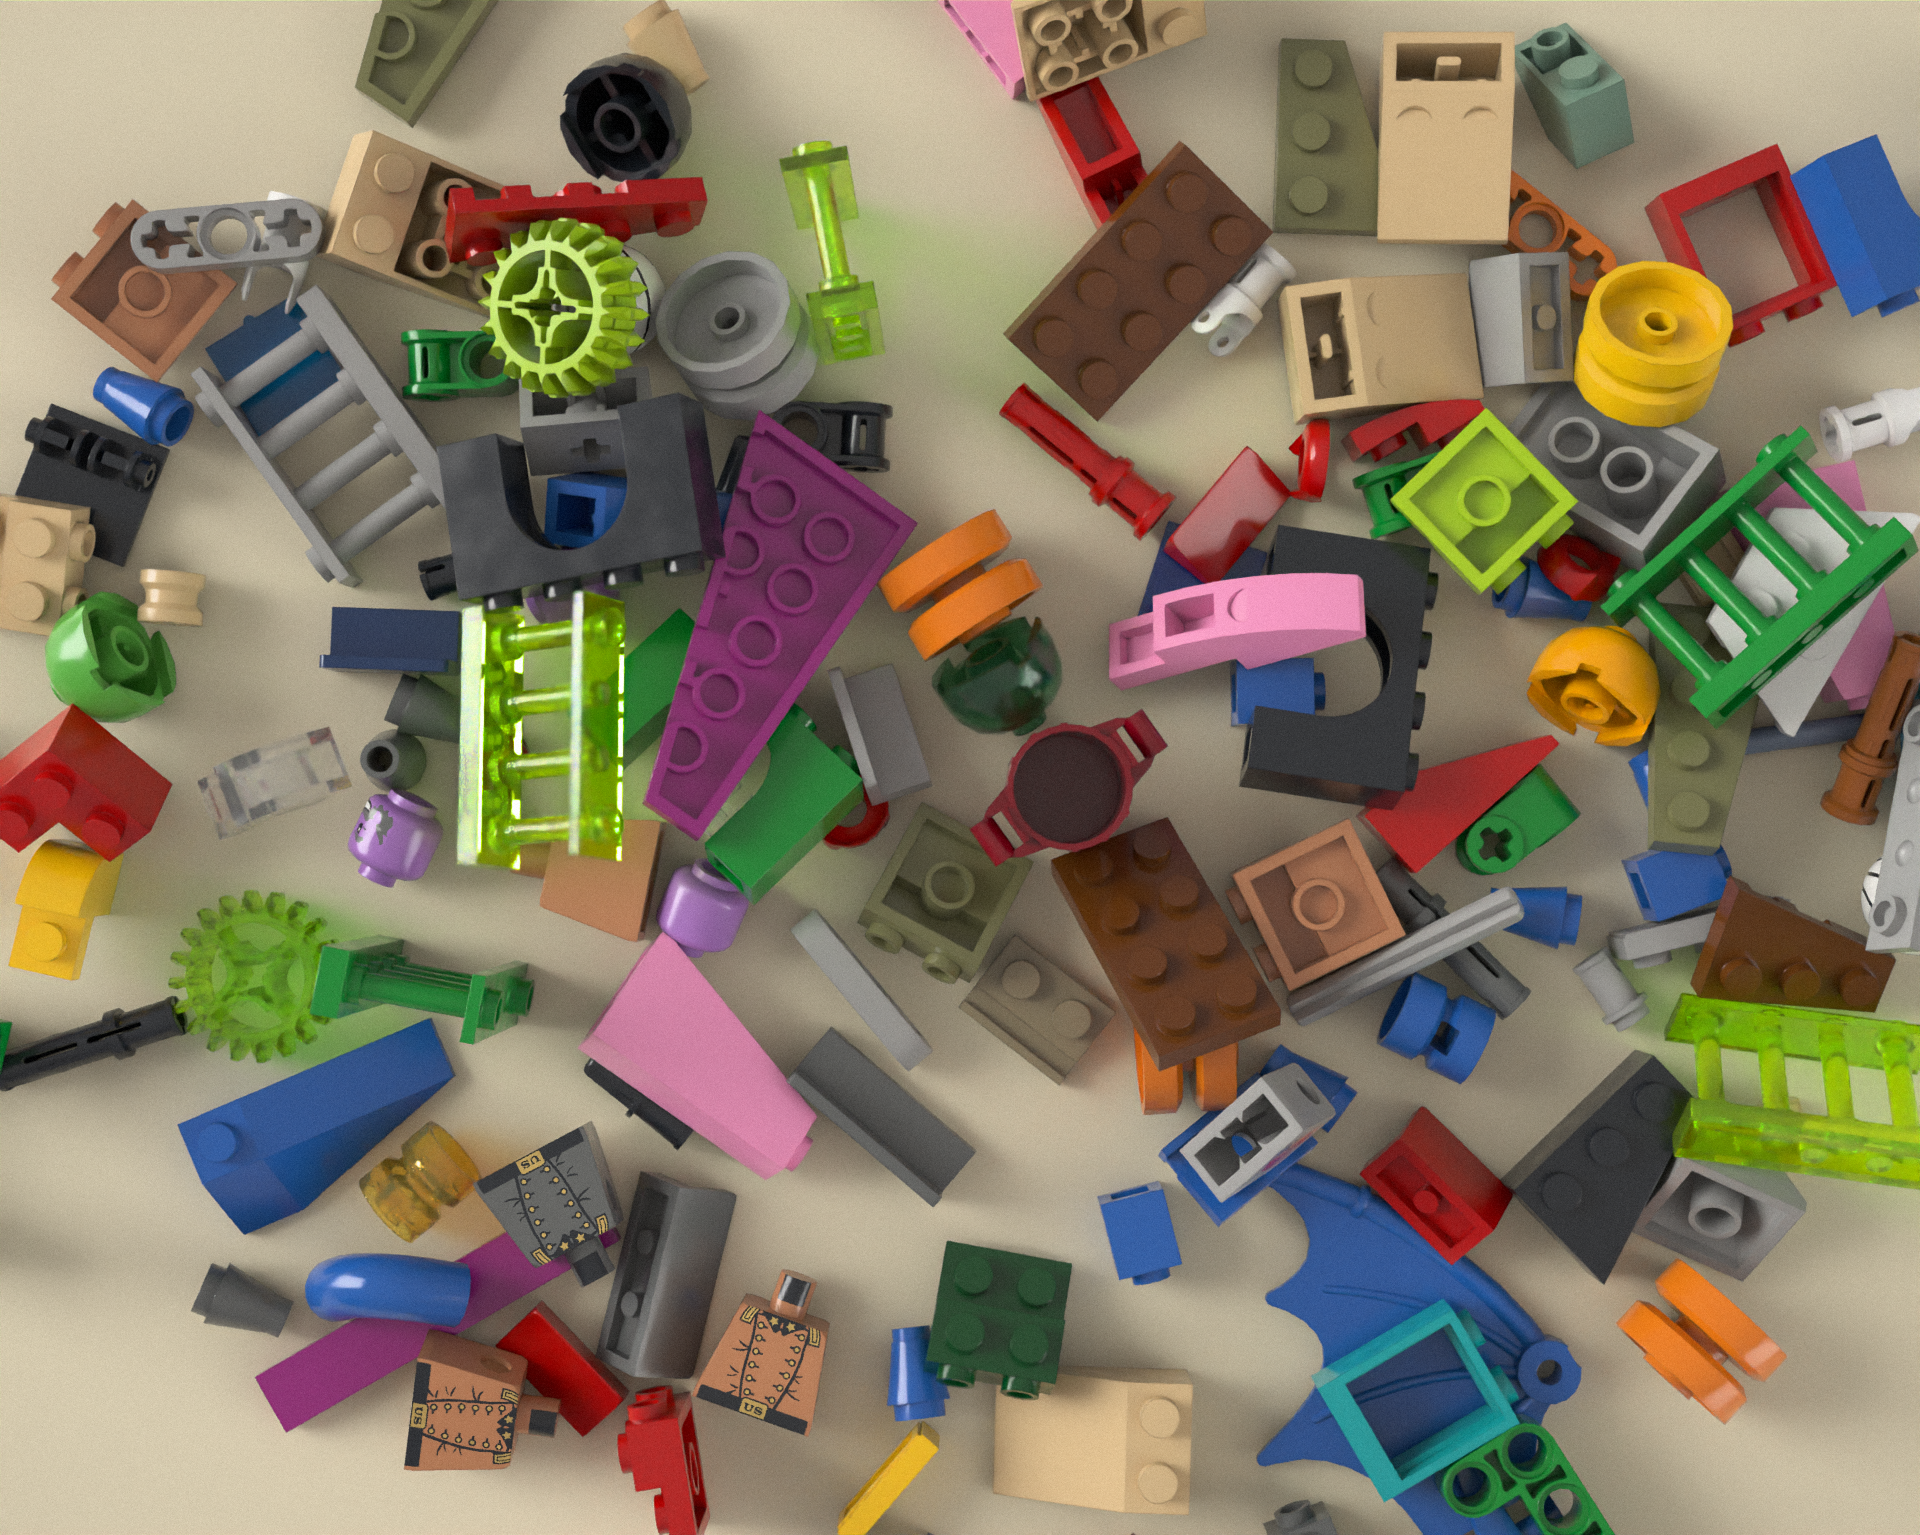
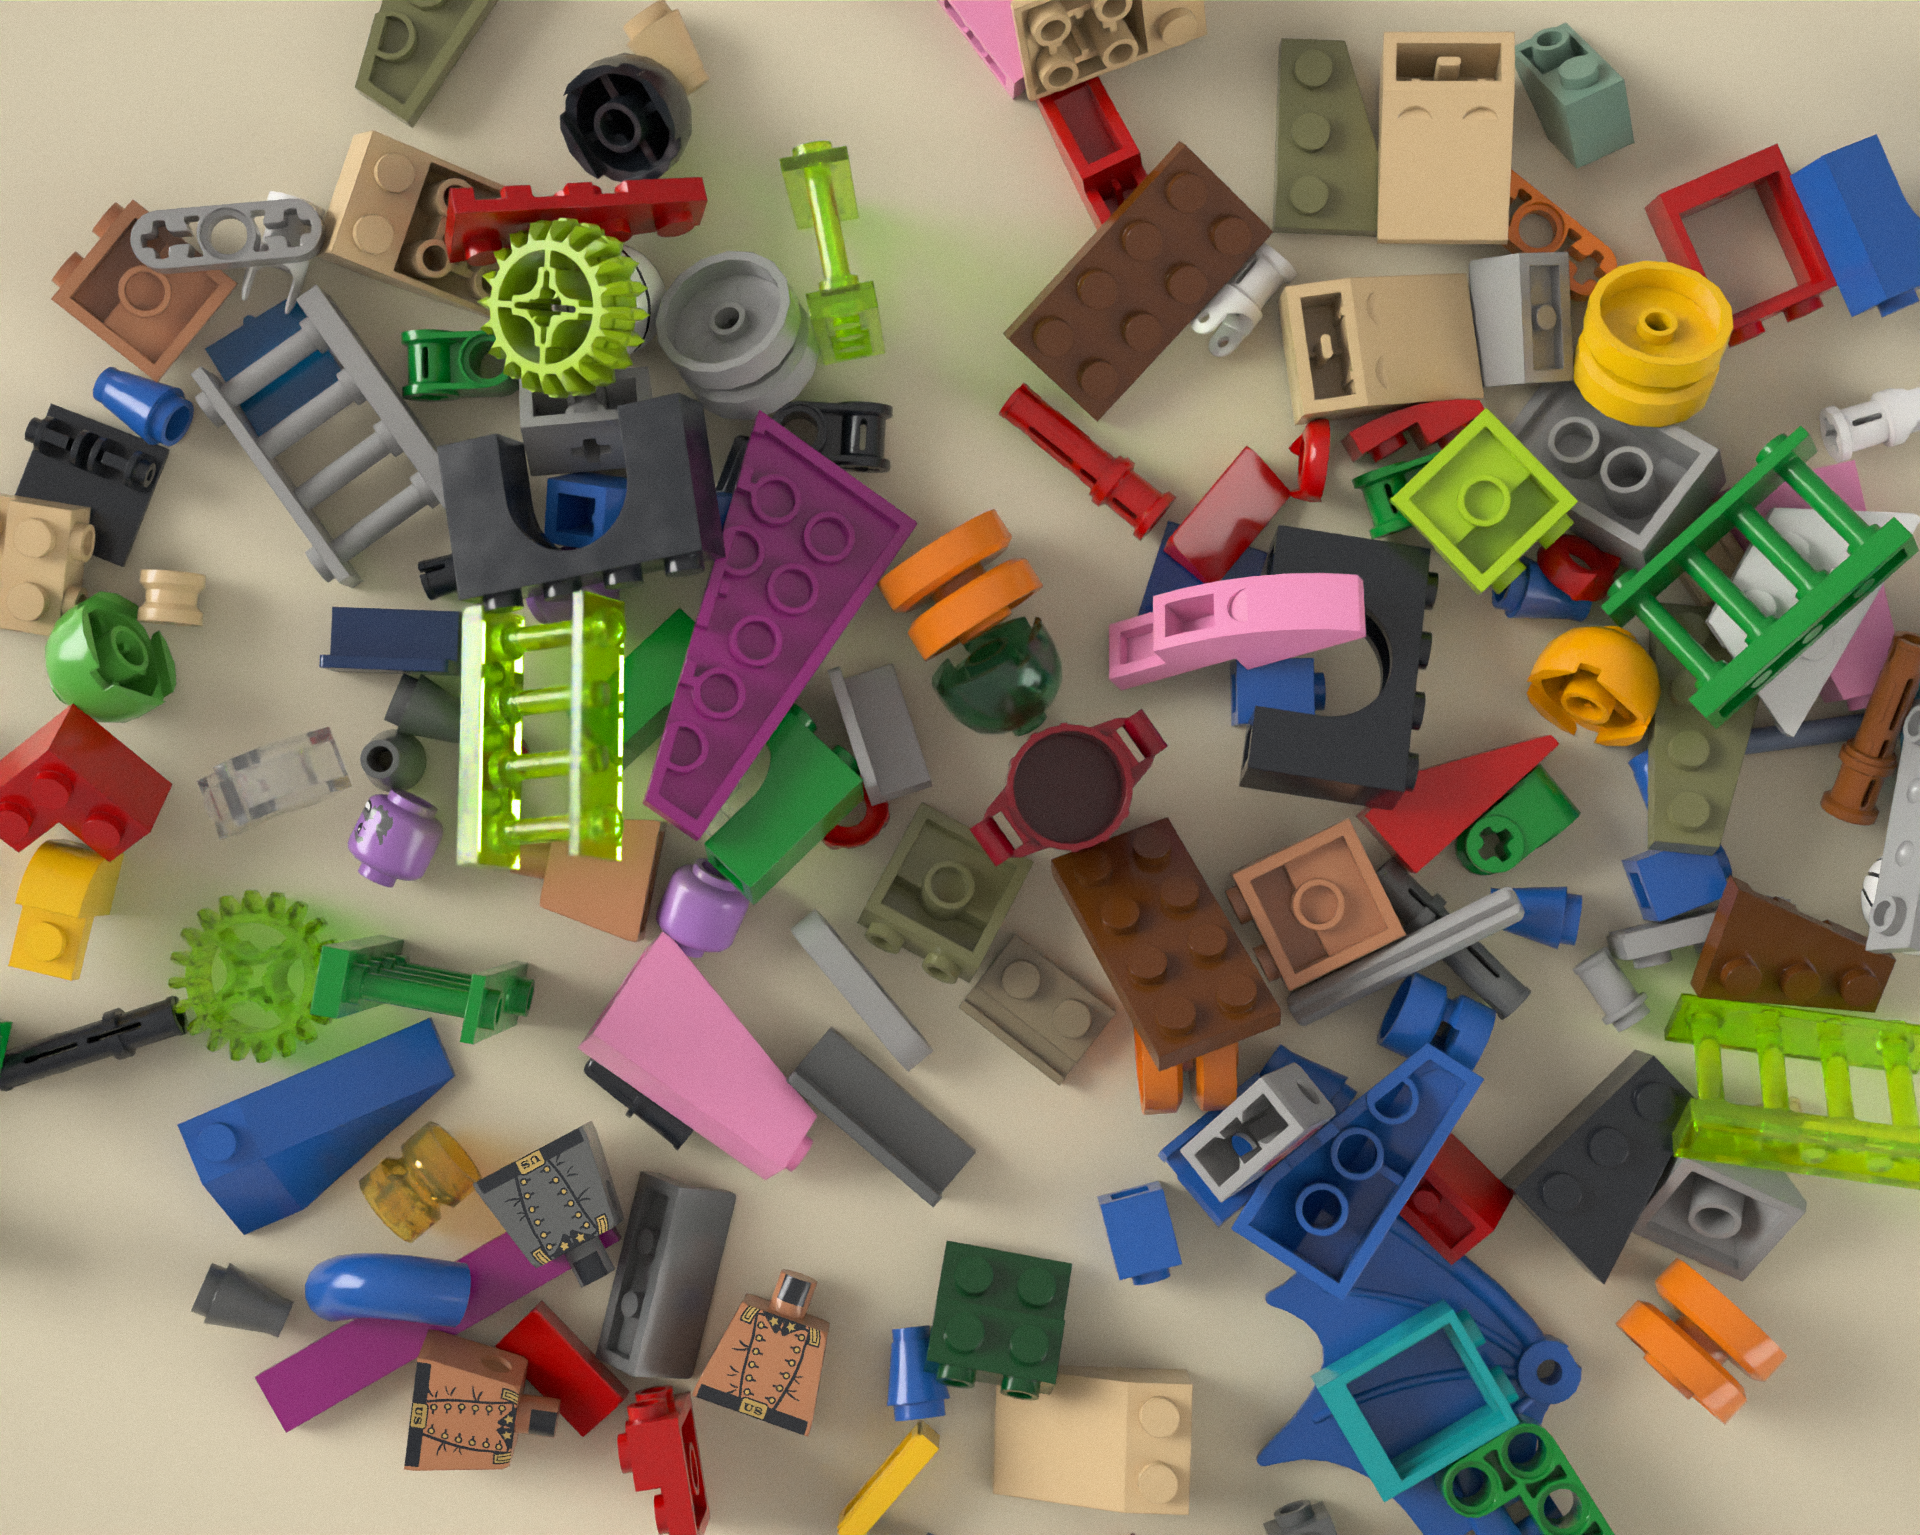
(1349, 1181): none -> blue wedge

